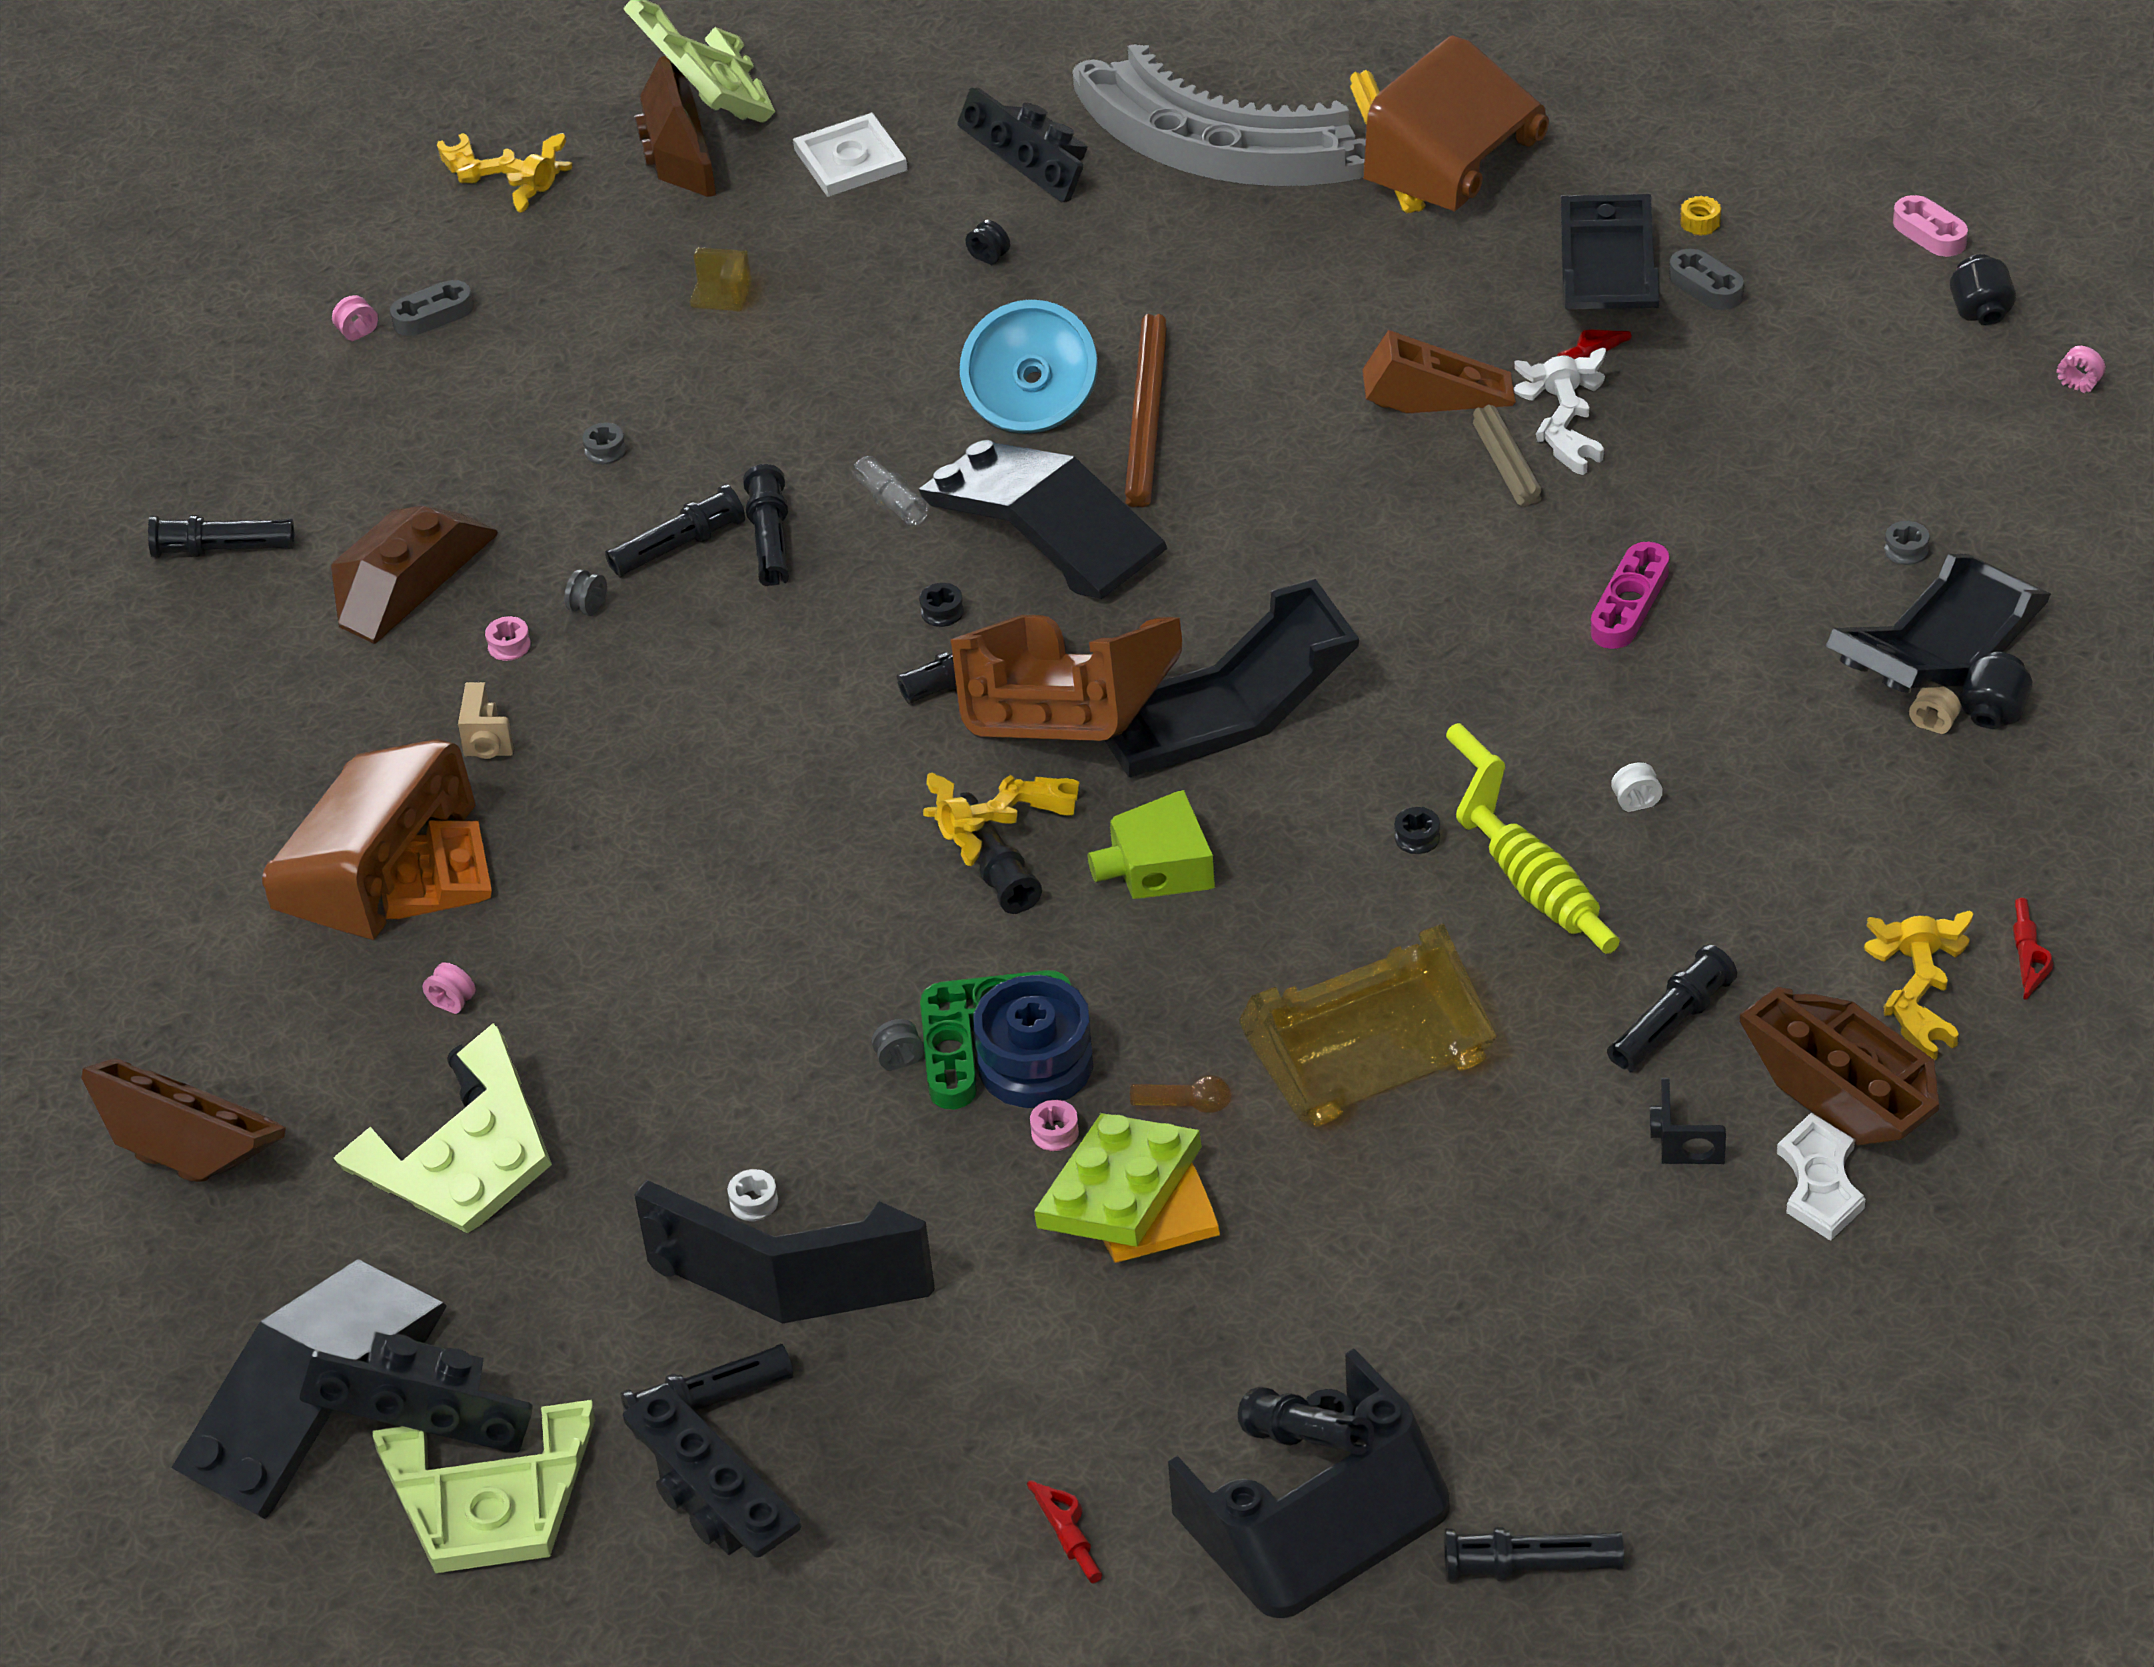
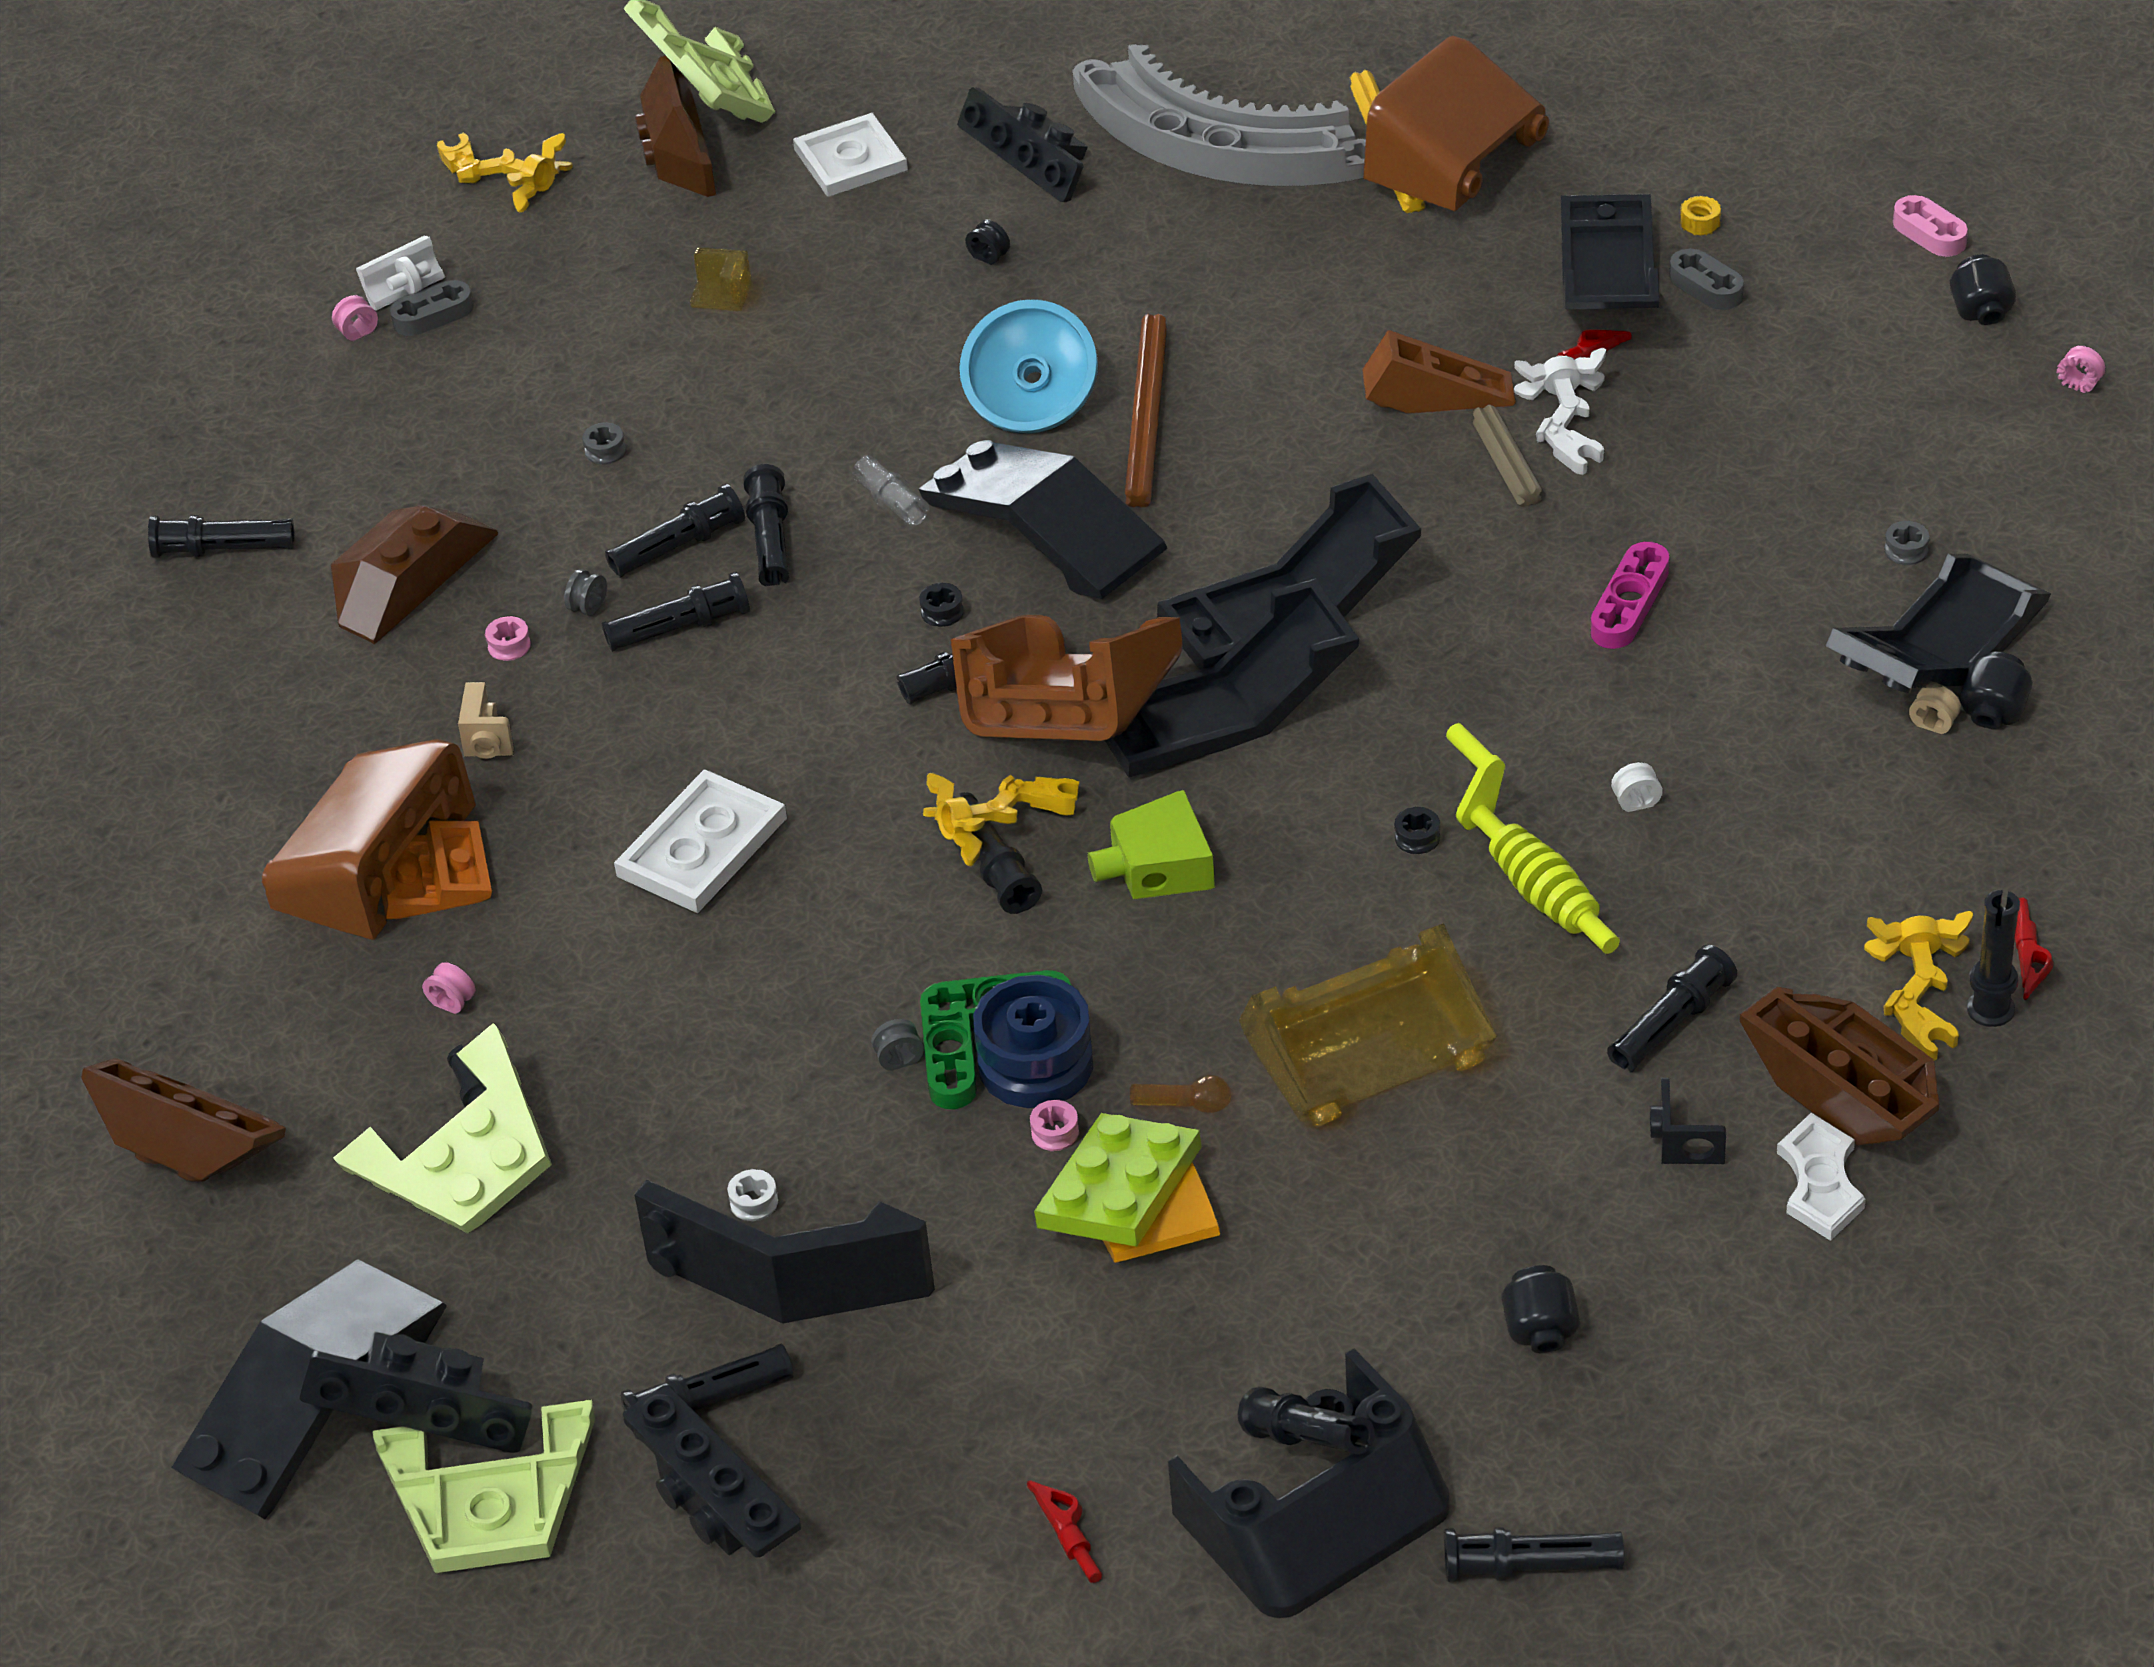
(400, 273): none -> white hips
(698, 606): none -> black pin
(700, 841): none -> white plate
(1342, 550): none -> black windscreen
(1540, 1308): none -> black head
(1994, 975): none -> black pin

